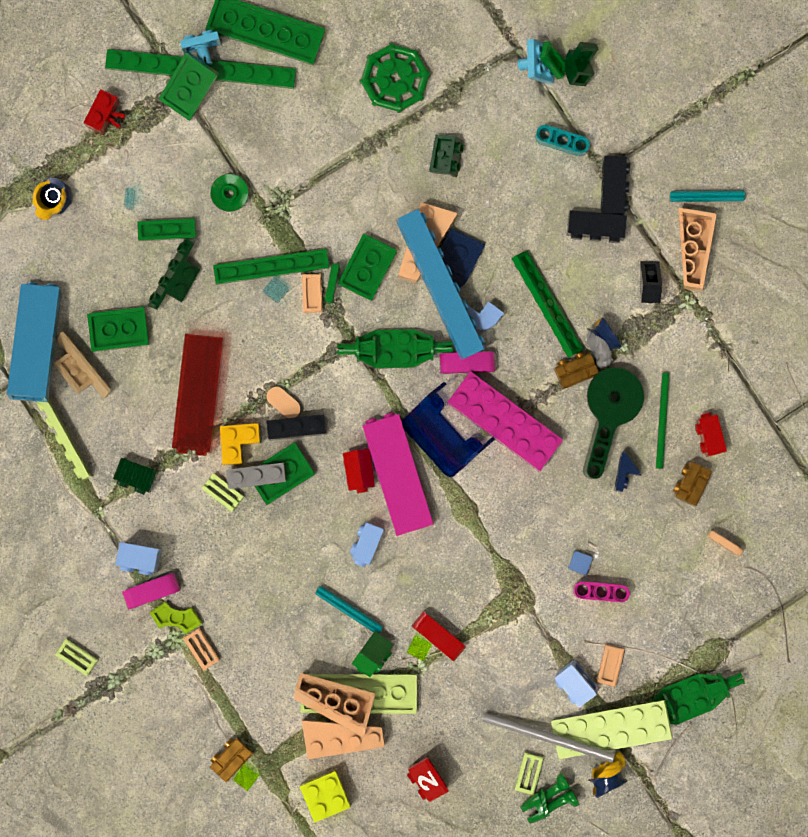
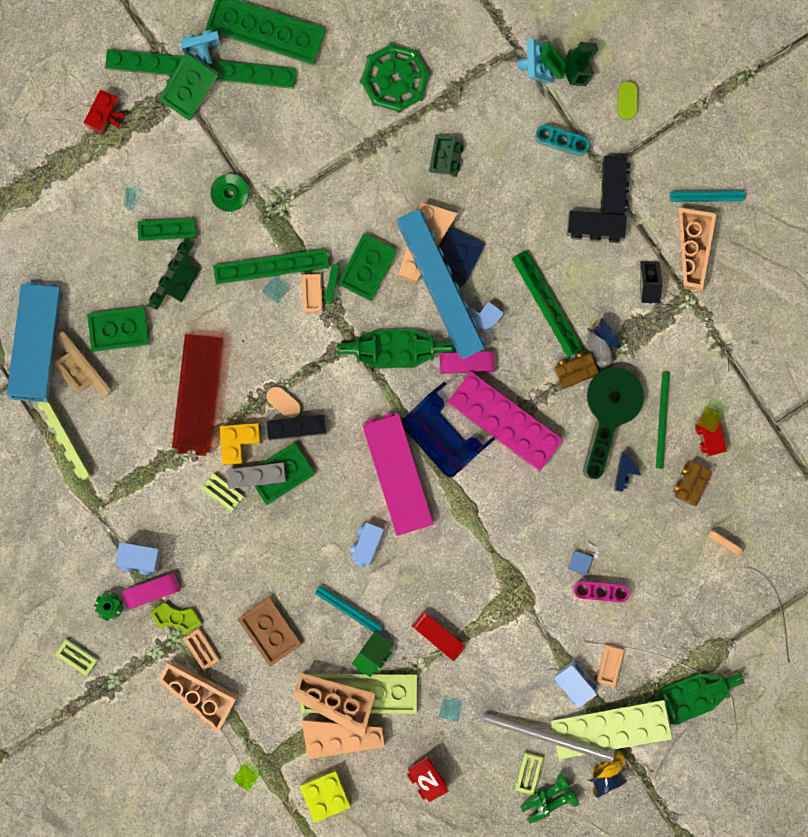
(51, 198): piece -> none
(115, 603): none -> green brick
(135, 475): dark green brick -> none
(199, 694): none -> light nougat wedge
(231, 760): pearl gold brick -> none
(269, 631): none -> medium nougat plate
(358, 470): red brick -> none
(419, 648): clear neon green tile -> none
(450, 709): none -> clear light blue tile
(627, 100): none -> lime tile
(709, 419): none -> clear neon green plate

